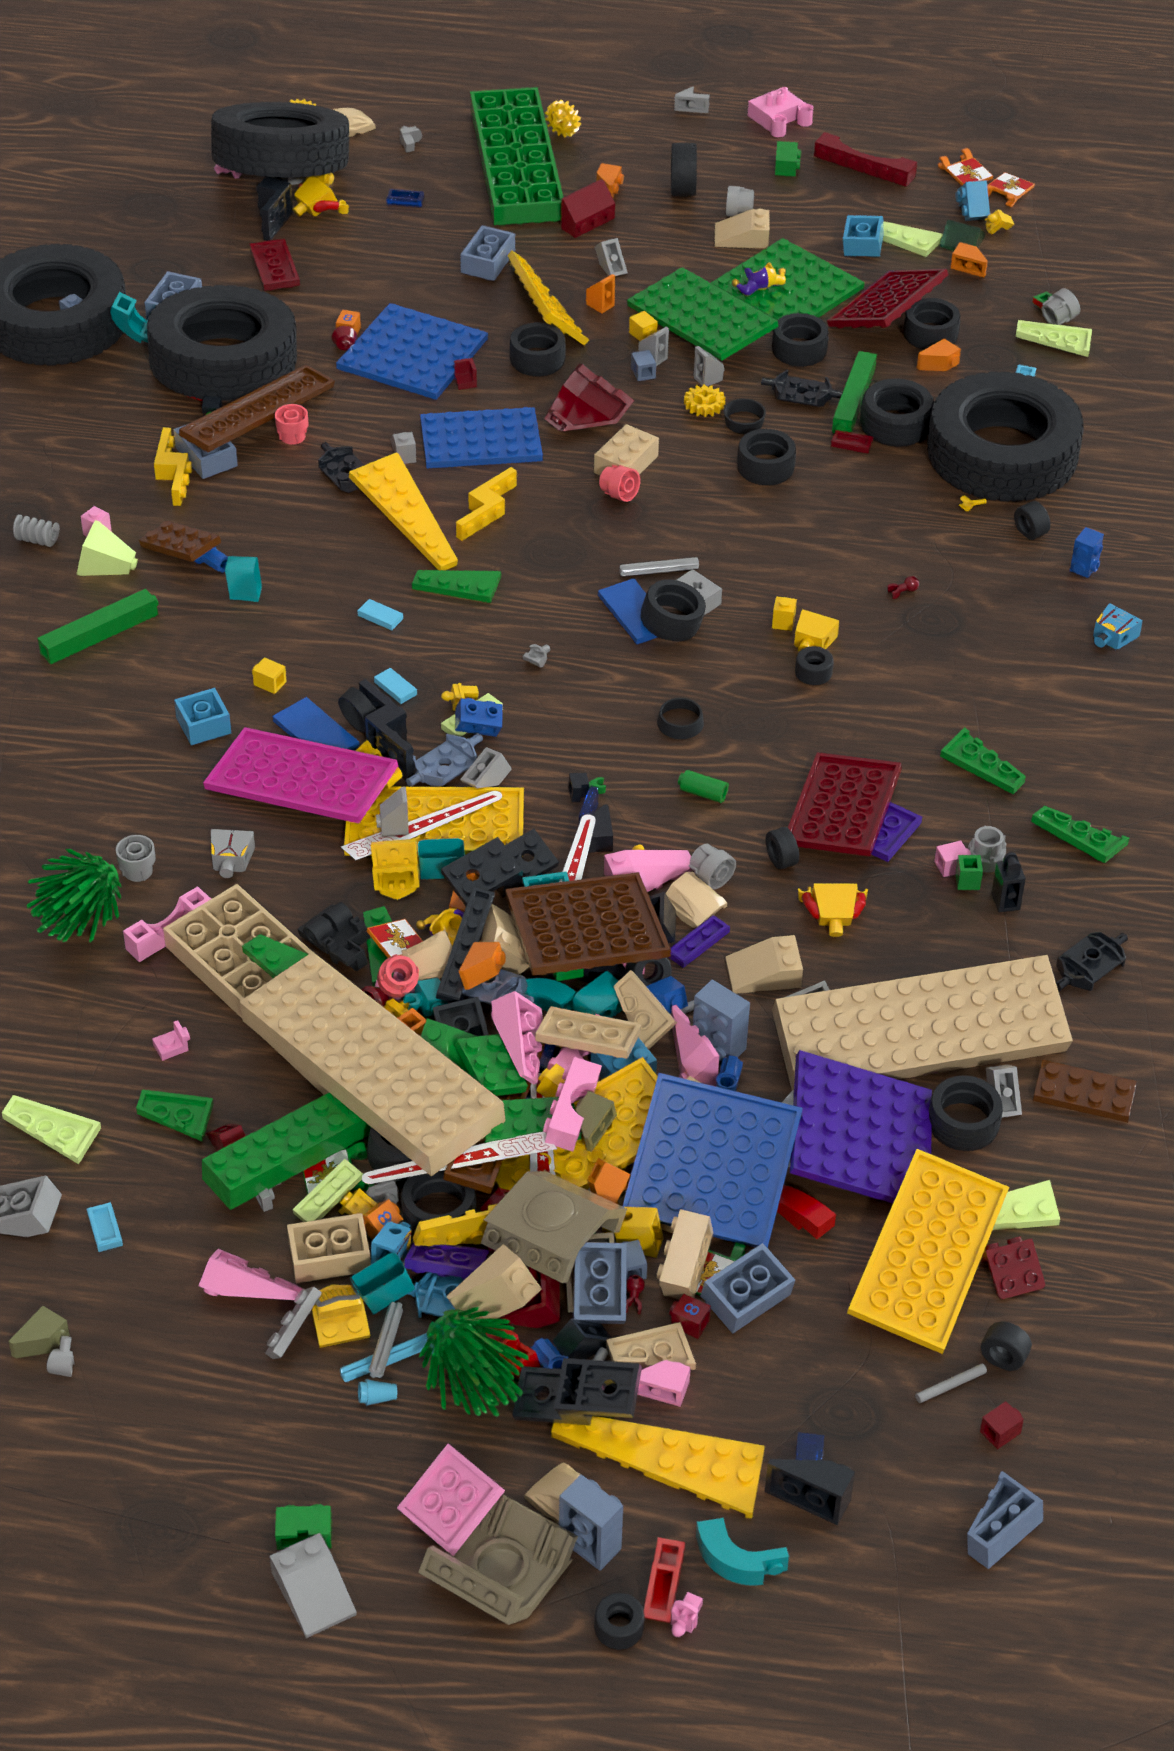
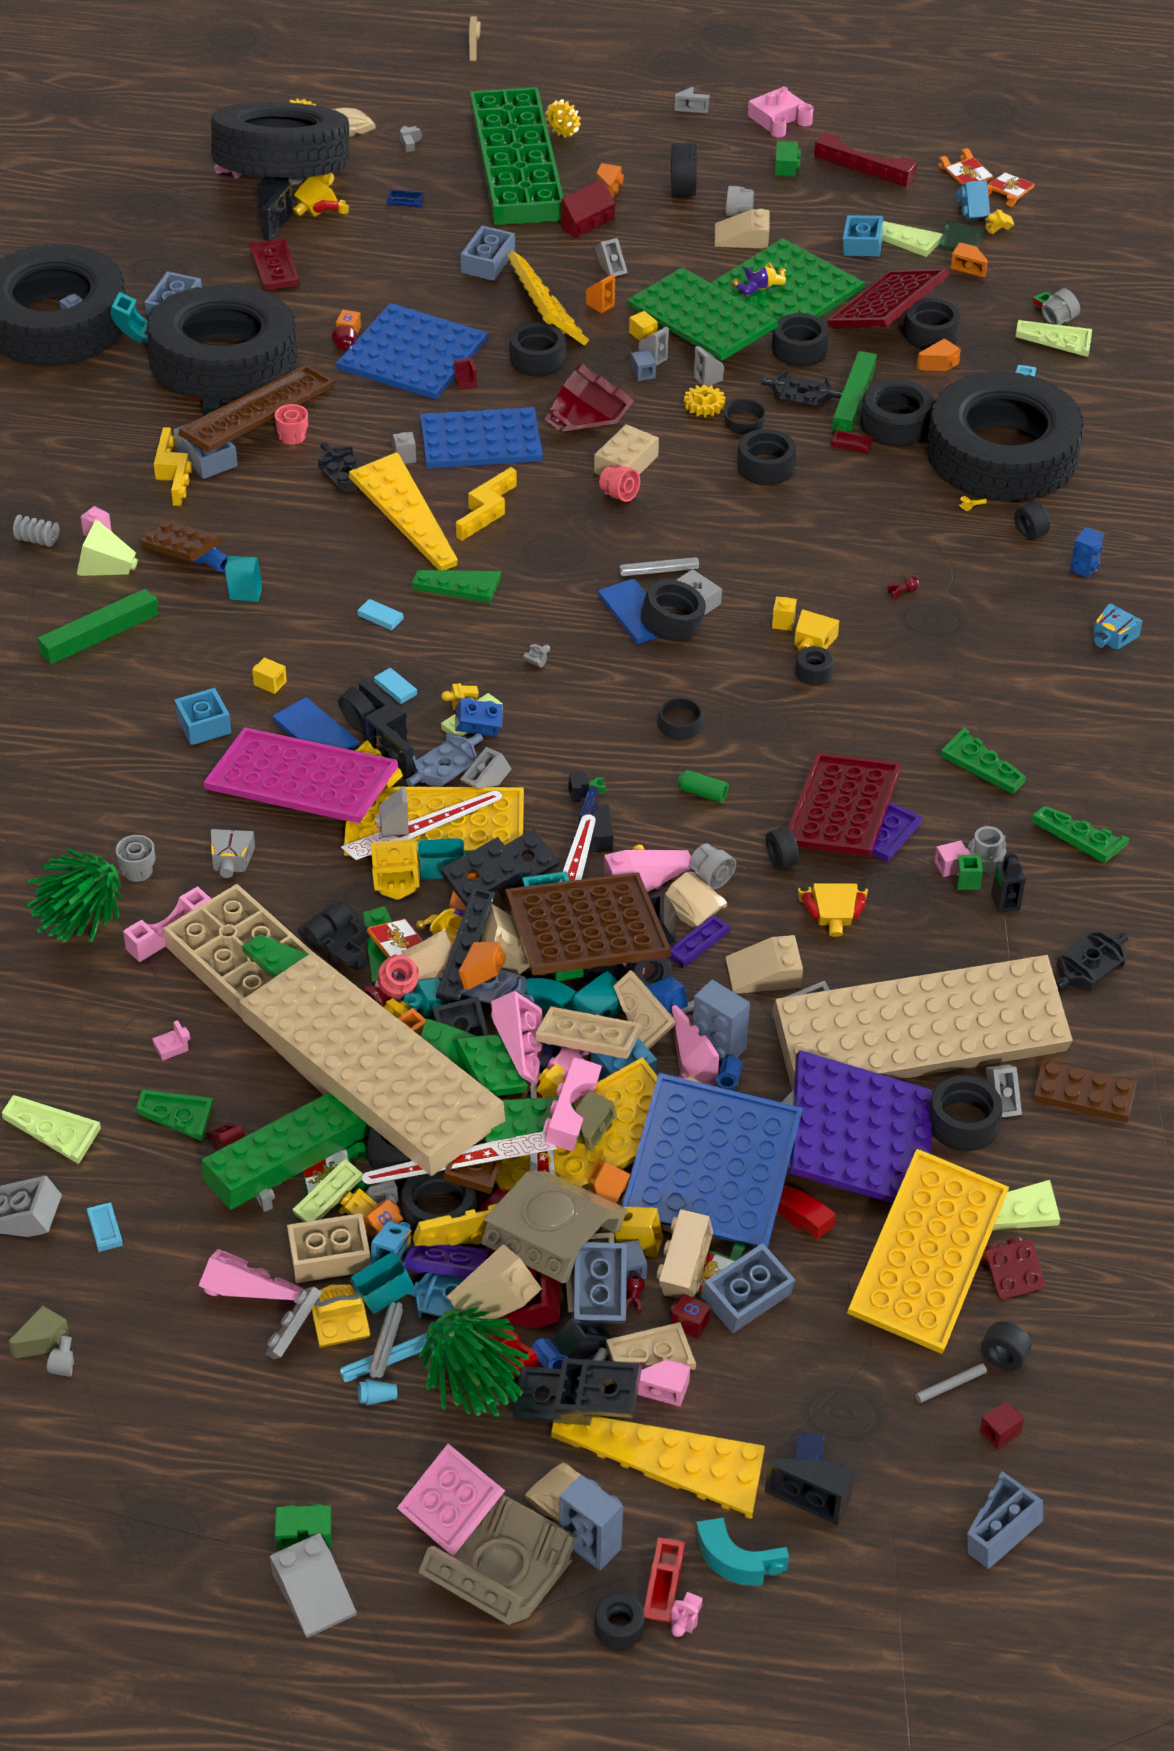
(474, 34): none -> tan wing

